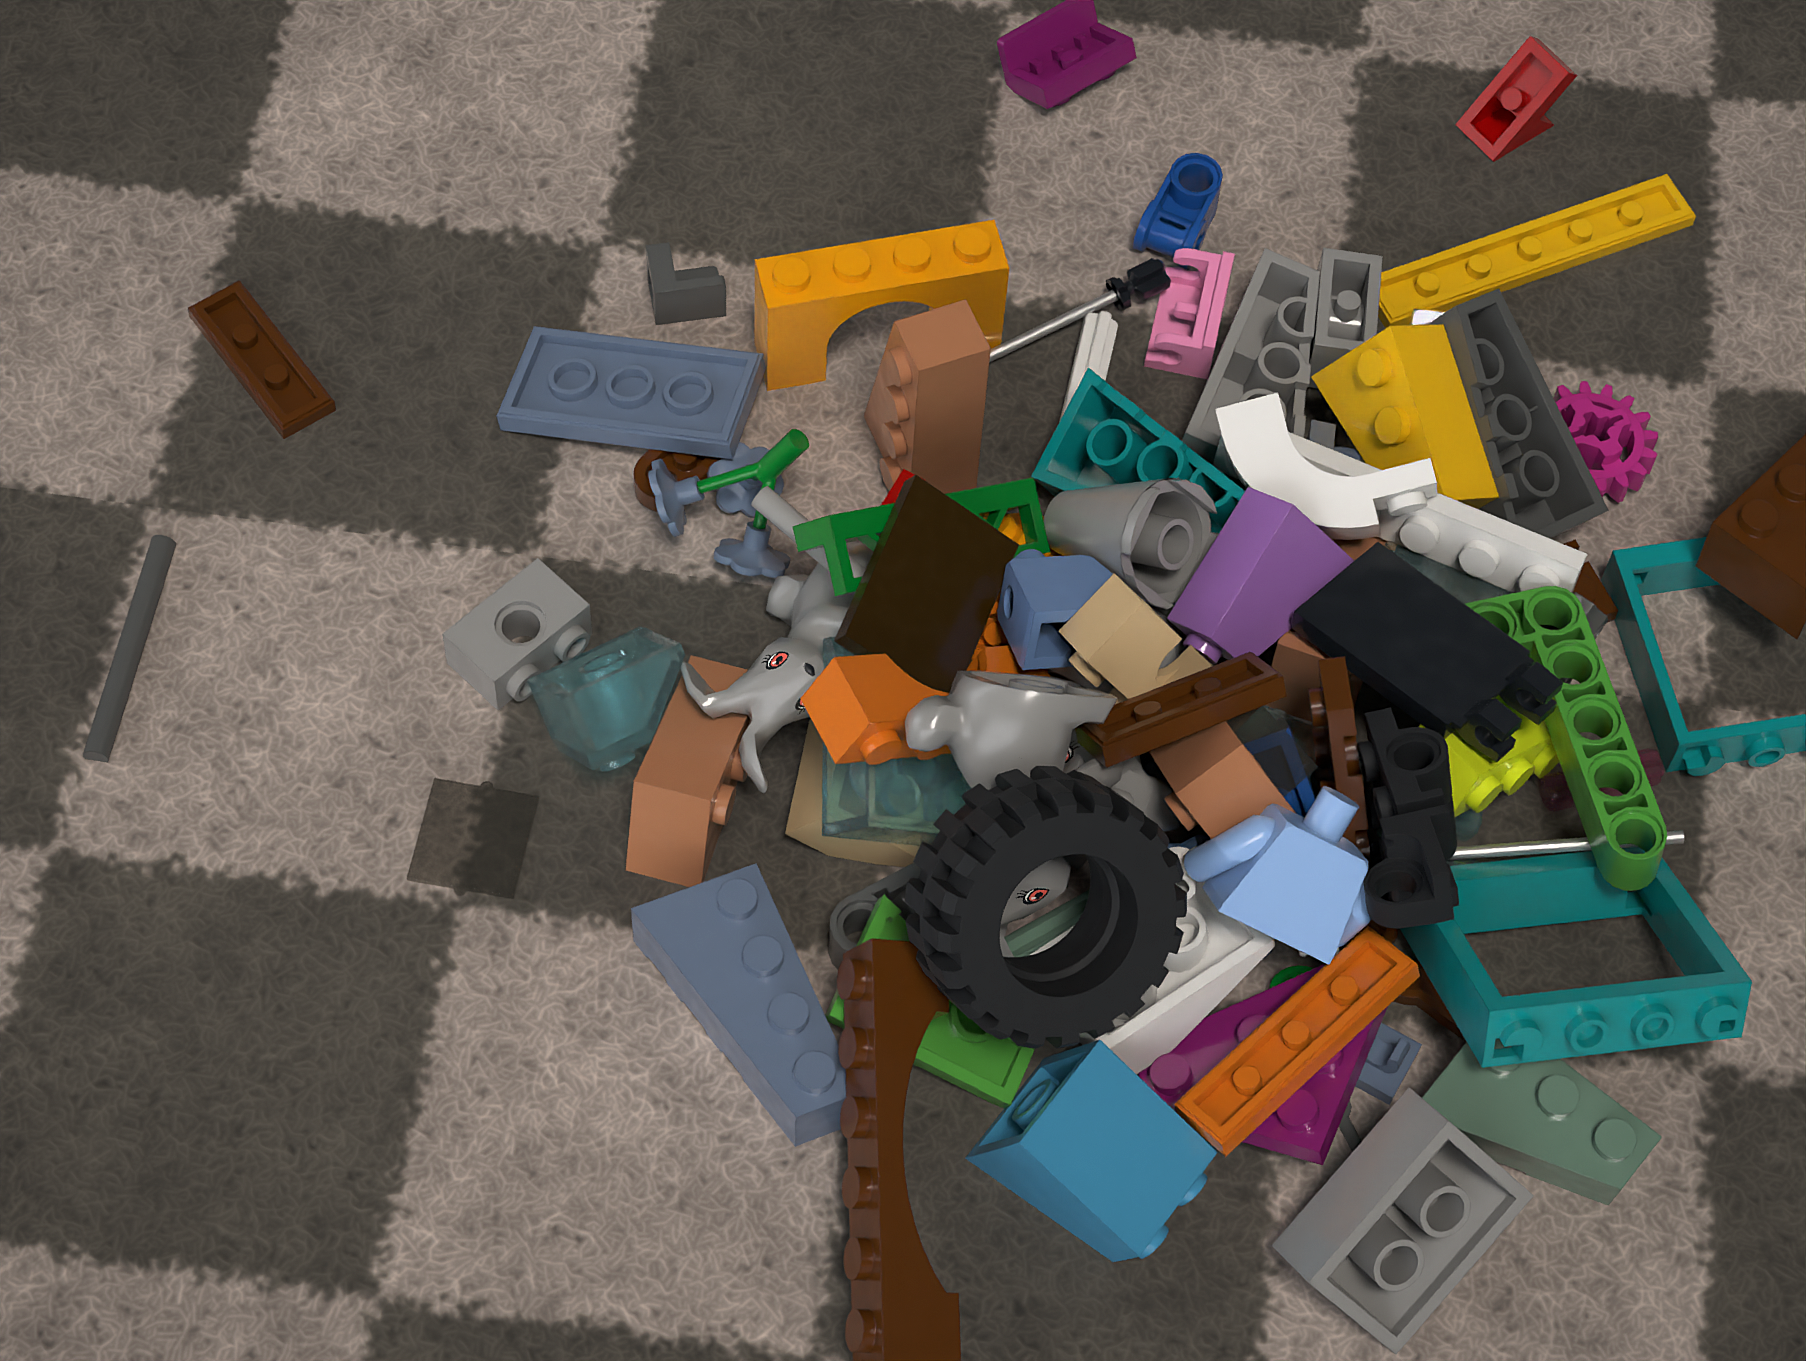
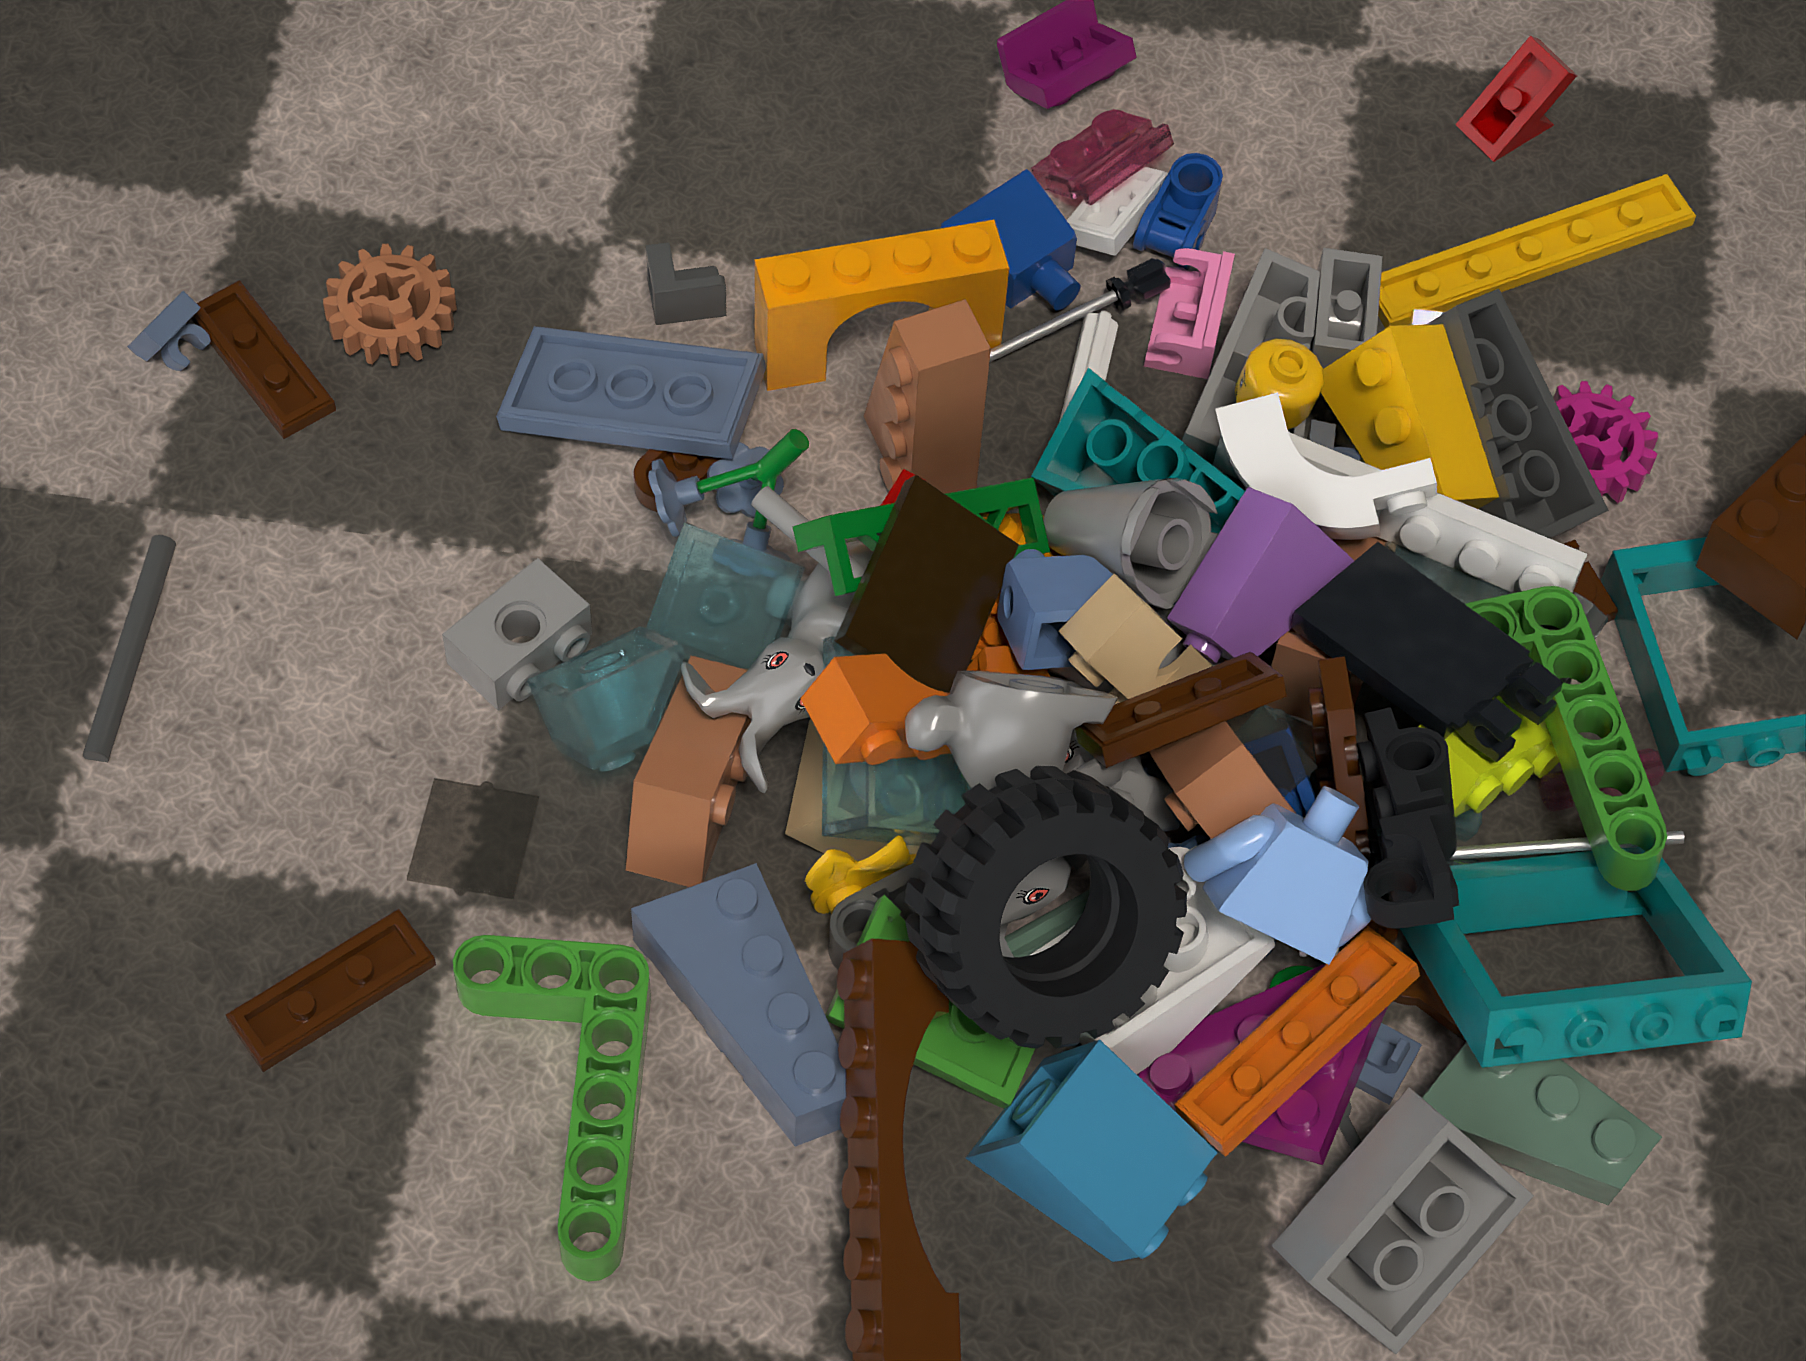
(166, 332): none -> sand blue tile
(330, 990): none -> reddish brown tile
(381, 300): none -> nougat gear
(598, 1076): none -> bright green beam
(723, 597): none -> clear light blue plate
(839, 875): none -> yellow plate
(1034, 239): none -> blue torso
(1102, 156): none -> clear pink plate
(1117, 214): none -> white plate
(1283, 369): none -> yellow head

